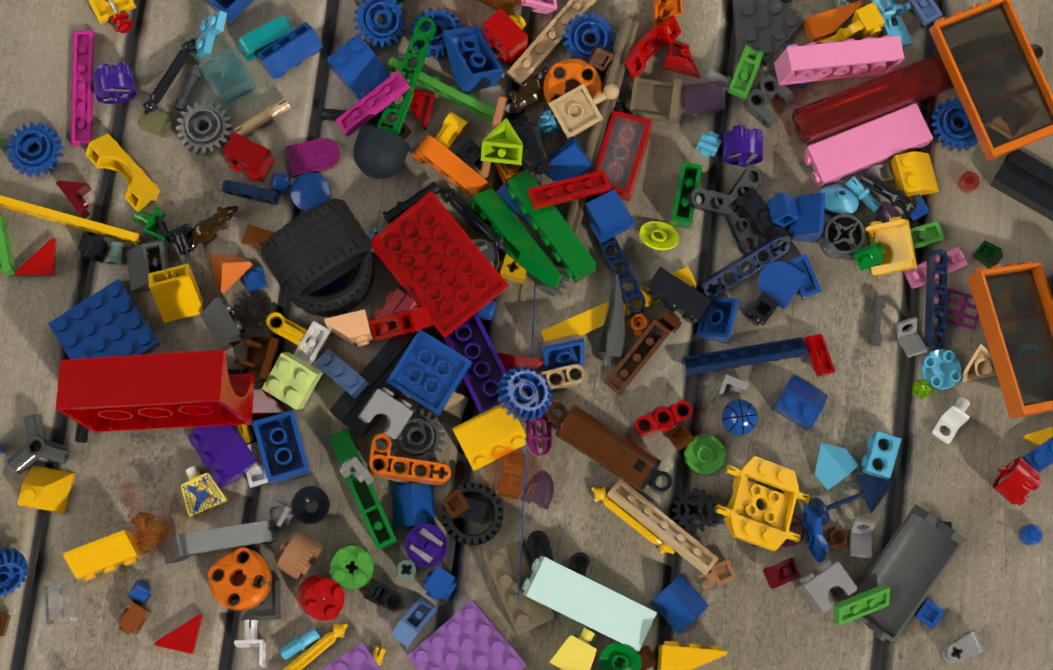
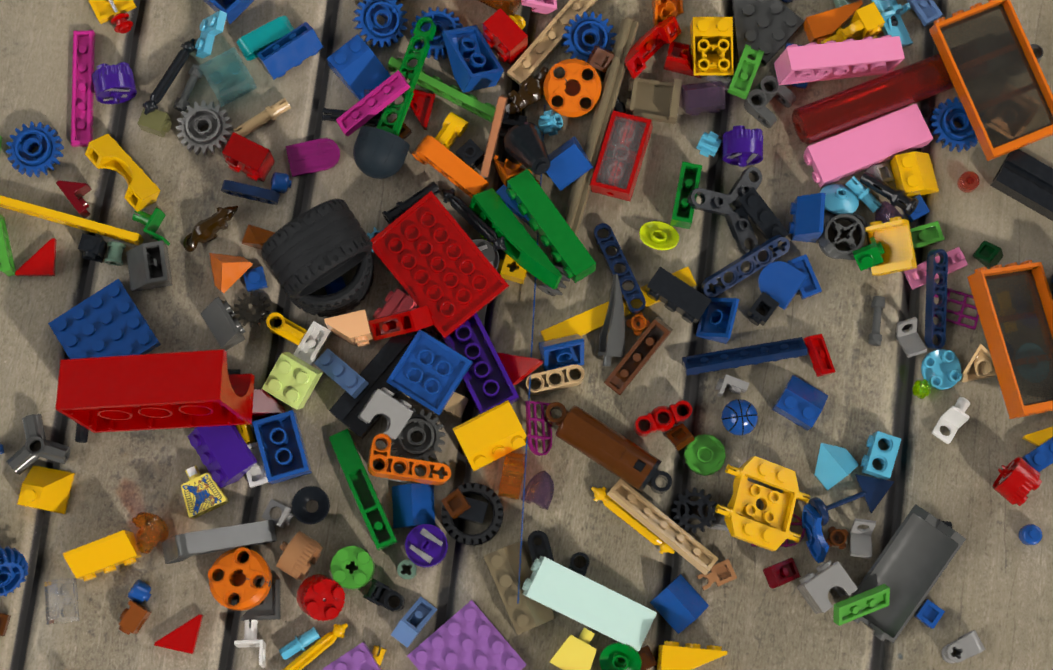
(176, 293): yellow brick -> none
(177, 234): black bracket -> none
(259, 356): reddish brown plate -> none
(309, 191): blue dish -> none
(360, 473): light grey bracket -> none
(439, 584): blue brick -> none
(488, 311): blue piece -> none
(502, 145): lime slope -> none
(515, 402): blue gear -> none
(568, 189): red plate -> none
(577, 109): tan plate -> none
(608, 216): blue plate -> none
(671, 320): reddish brown plate -> none
(712, 46): none -> yellow slope
(783, 209): blue brick -> none

